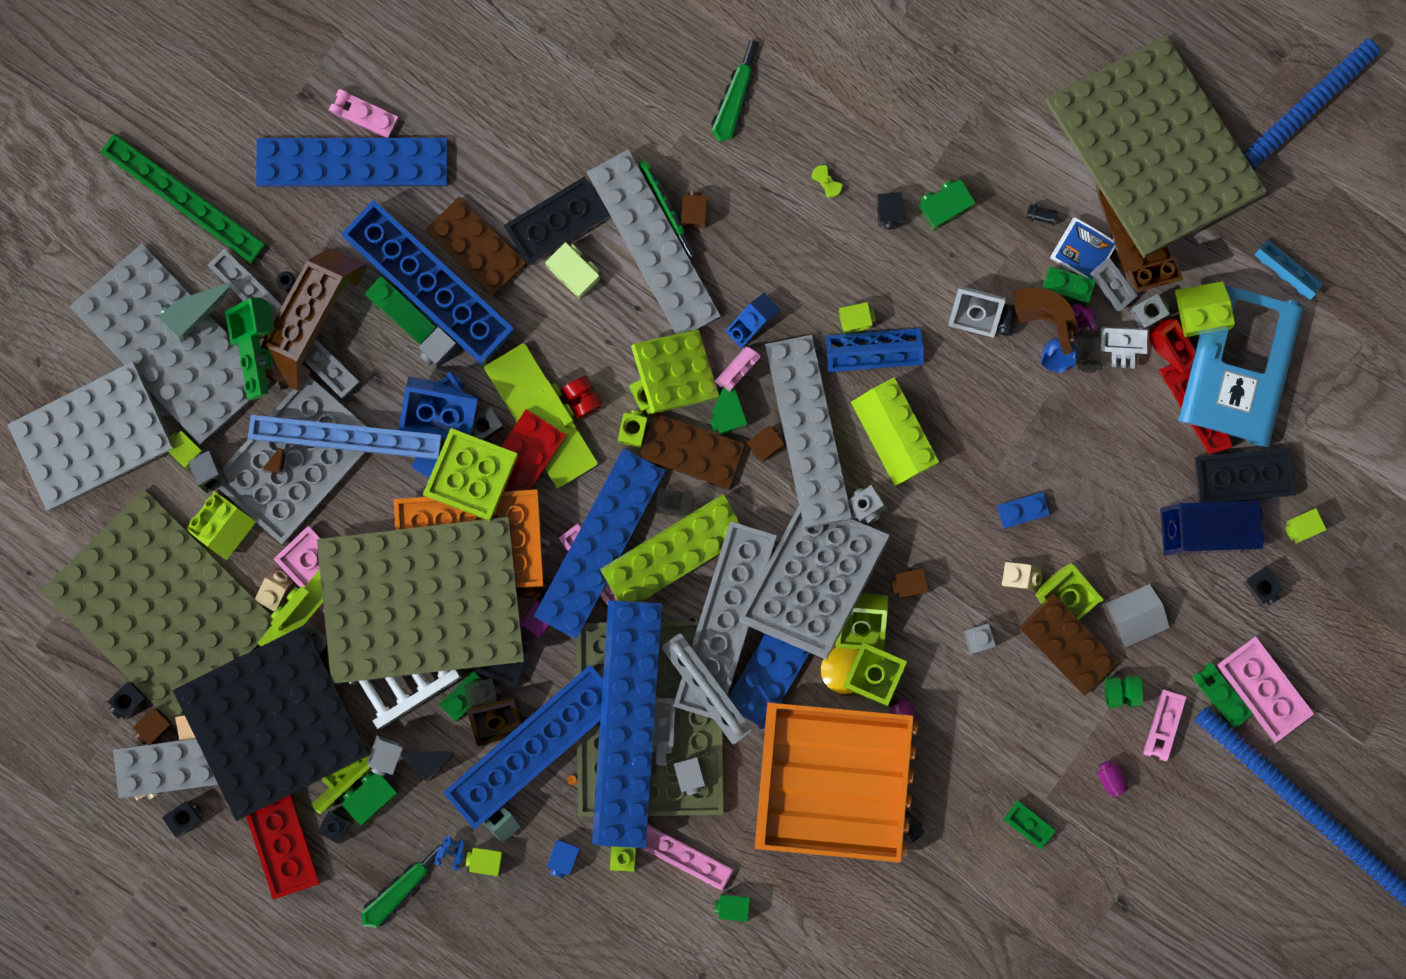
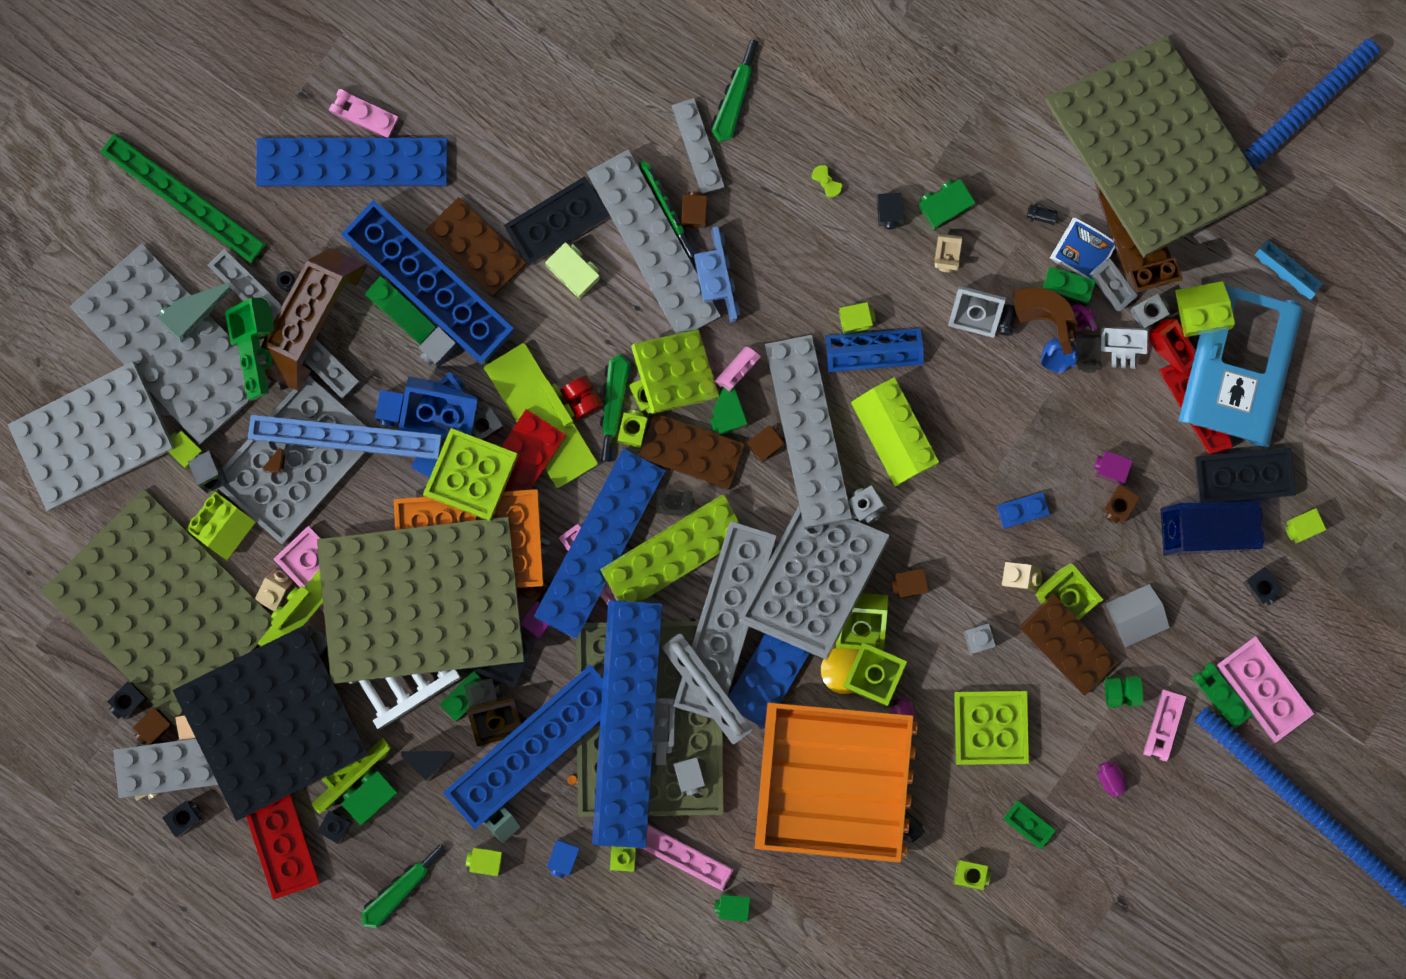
(384, 756): light grey brick -> none
(389, 408): none -> blue brick
(442, 851): blue piece -> none
(615, 389): none -> green sword
(698, 146): none -> light grey plate
(714, 277): none -> medium blue bracket
(752, 320): blue slope -> none
(947, 252): none -> tan bracket
(961, 872): none -> lime brick
(991, 728): none -> lime plate
(1112, 467): none -> magenta brick
(1124, 495): none -> reddish brown brick

